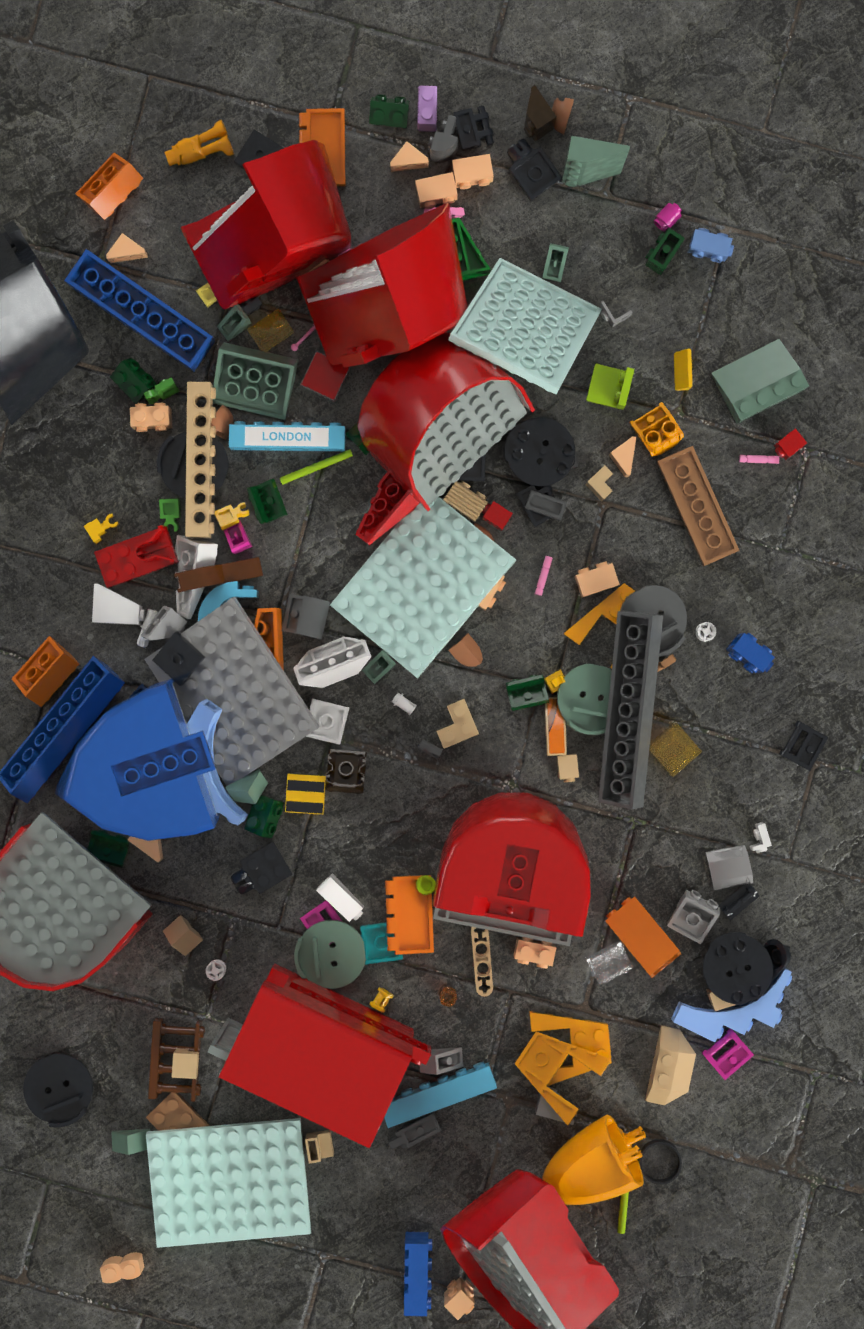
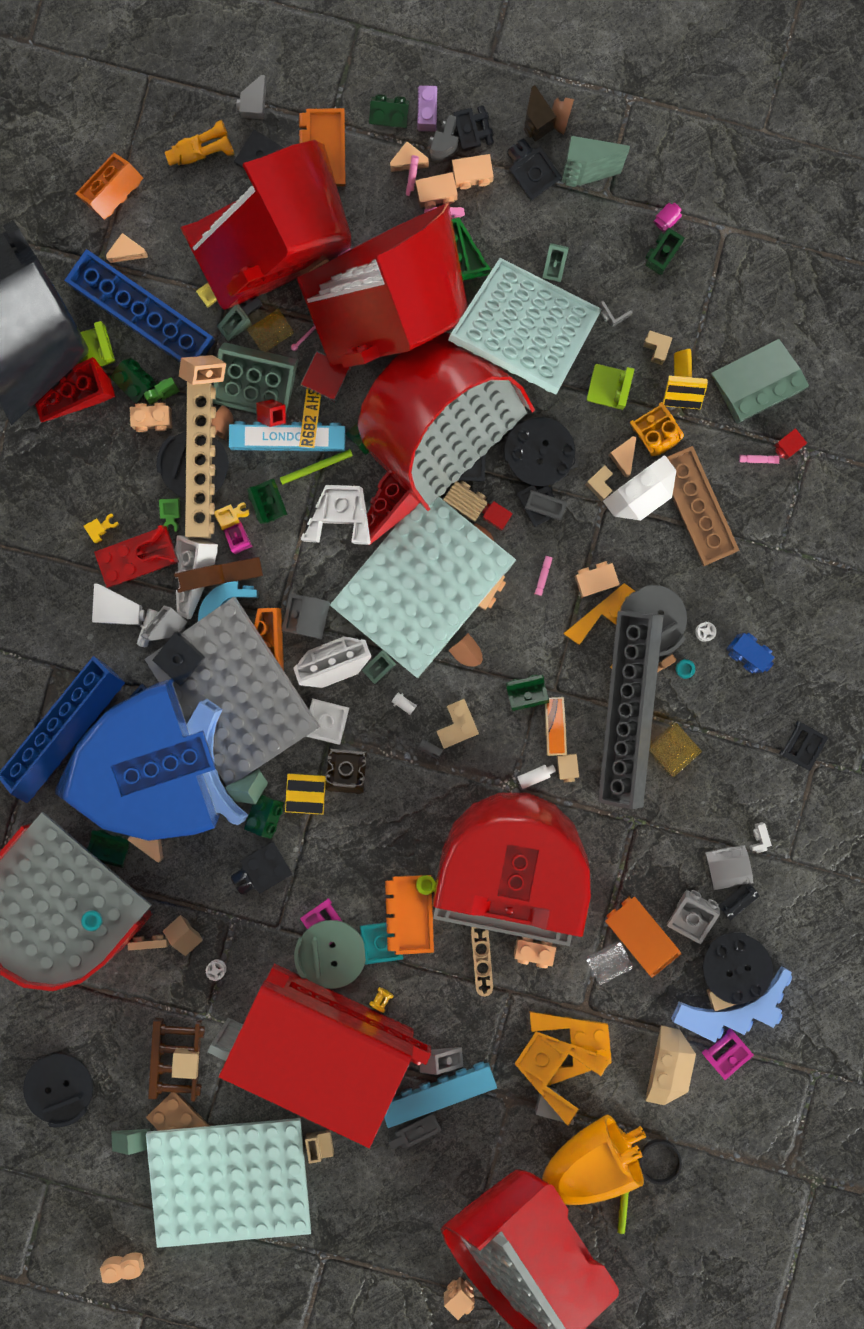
(45, 671): orange slope -> none
(79, 390): none -> red wedge
(91, 920): none -> teal tile
(98, 345): none -> lime bracket
(156, 941): none -> tan plate
(202, 369): none -> light nougat brick
(252, 99): none -> light grey slope
(271, 412): none -> red brick
(310, 419): none -> yellow sticker
(340, 506): none -> white wing
(340, 898): white slope -> none
(412, 174): none -> bright pink wheel
(416, 1274): blue wedge -> none
(446, 1002): clear orange bush -> none
(535, 776): none -> white cylinder
(554, 680): yellow piece -> none
(585, 714): sand green piece -> none
(644, 491): none -> white wedge
(660, 345): none -> tan piece
(685, 392): none -> tile
(685, 669): none -> teal tile
(710, 245): medium blue brick -> none
(779, 955): black piece -> none

